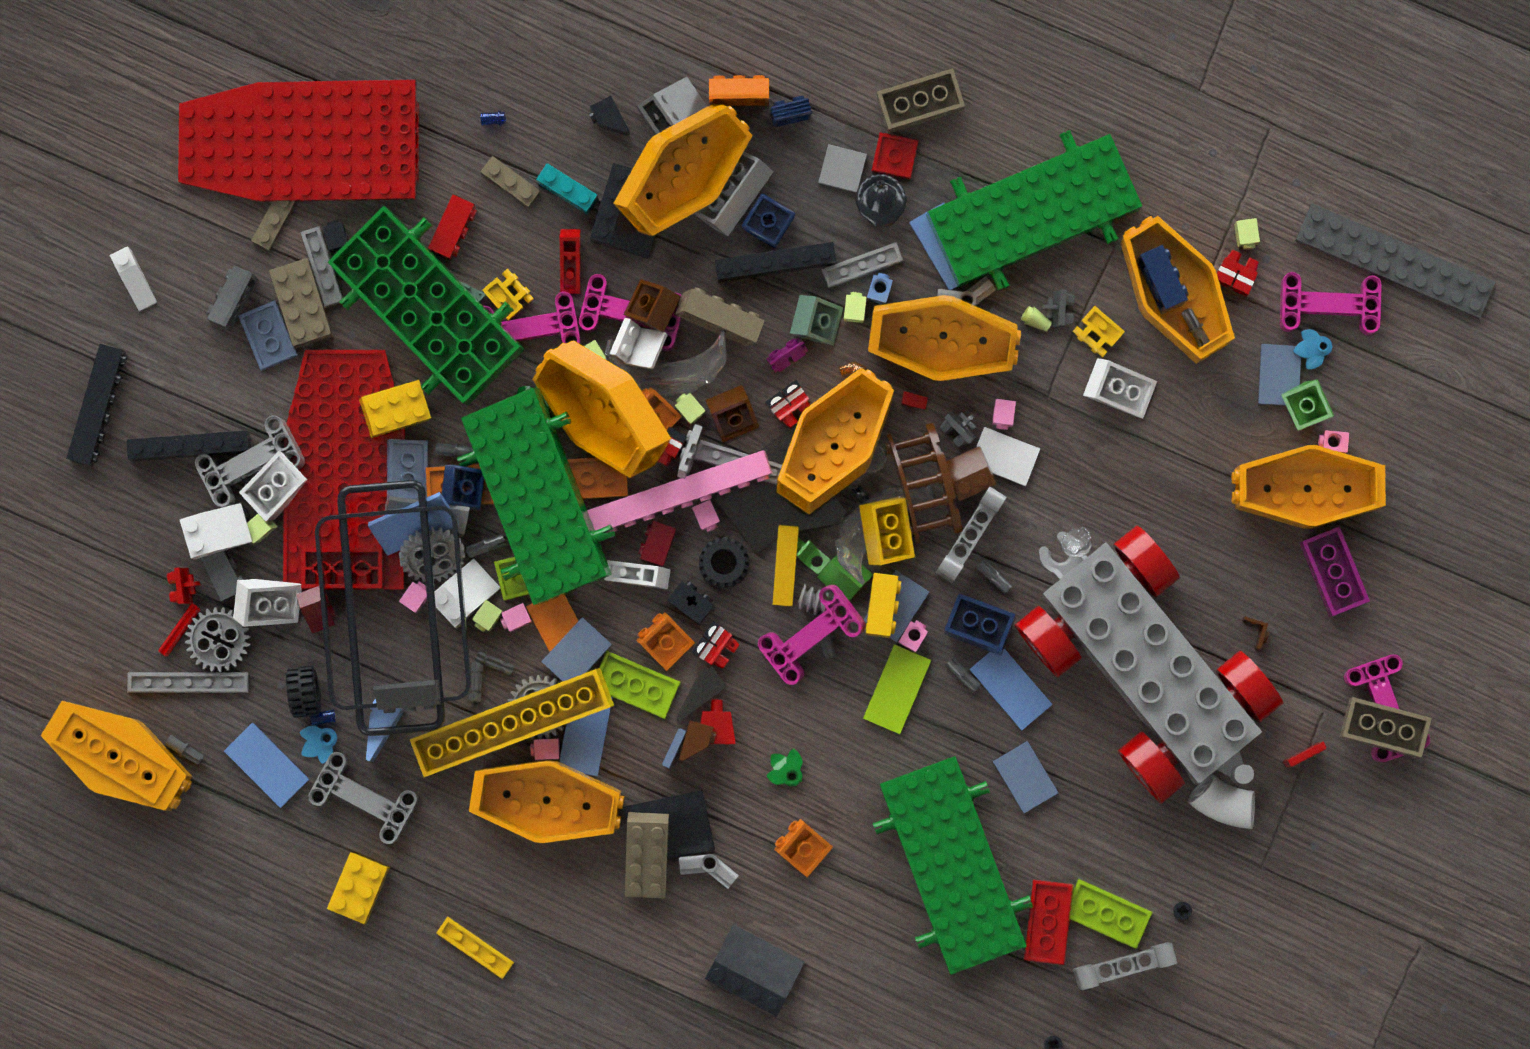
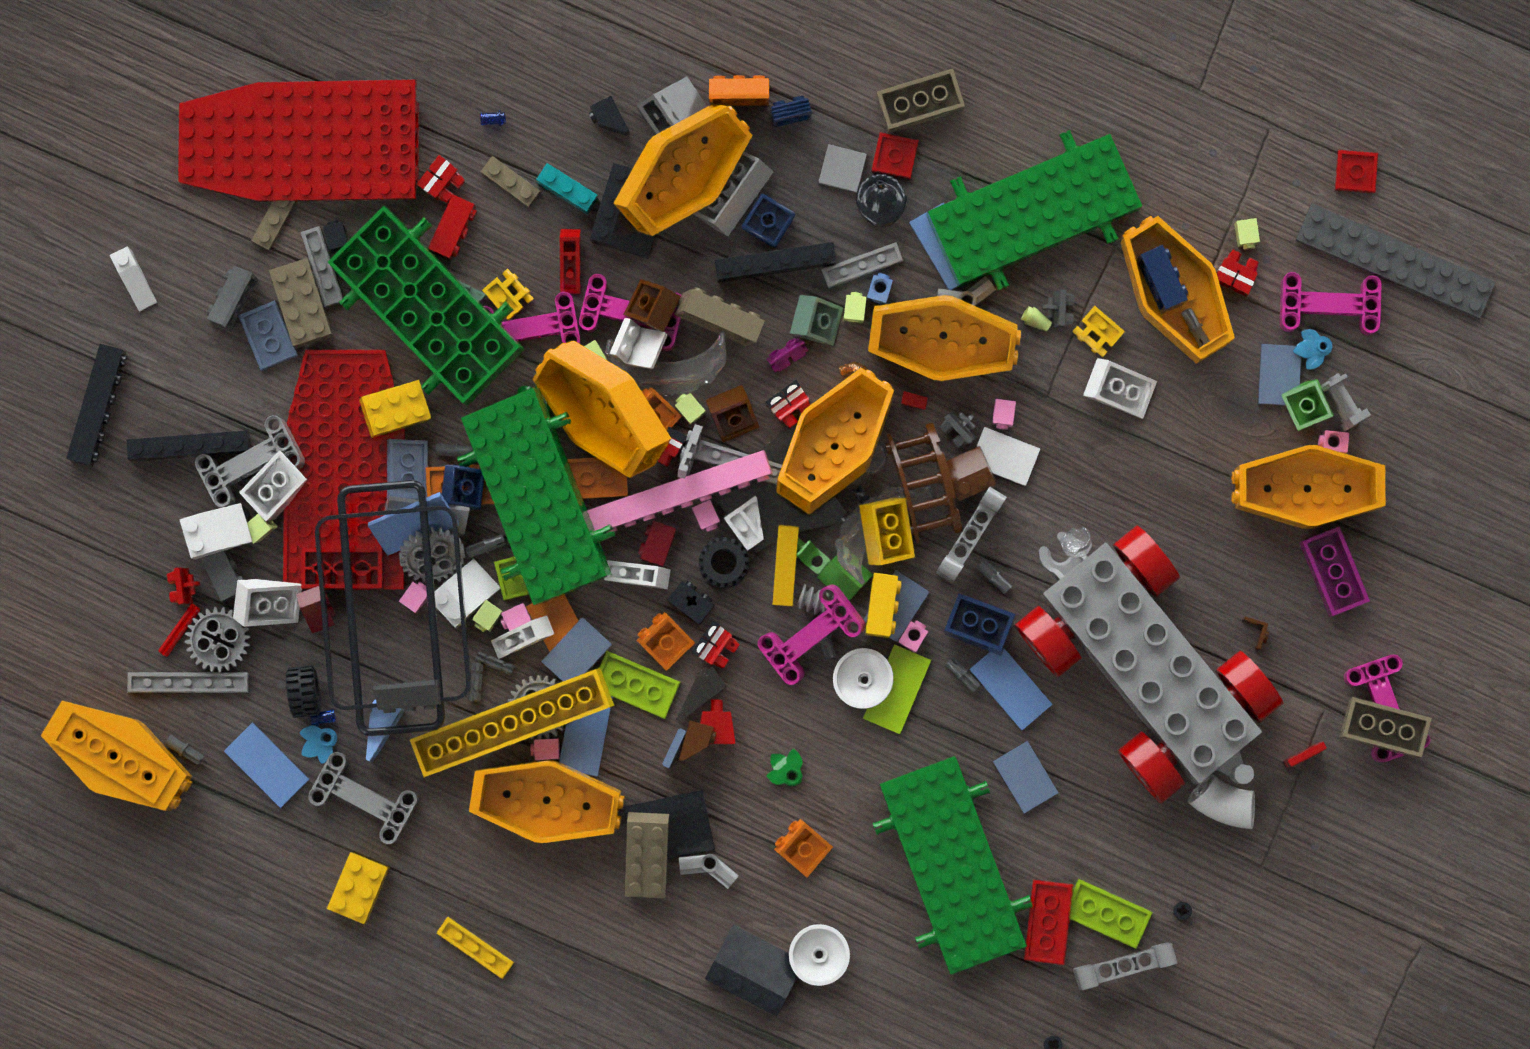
(436, 187): none -> red hips
(522, 636): none -> white slope
(746, 523): none -> white wing
(819, 970): none -> white dish
(854, 667): none -> white dish
(1343, 403): none -> light grey fence
(1356, 171): none -> red tile

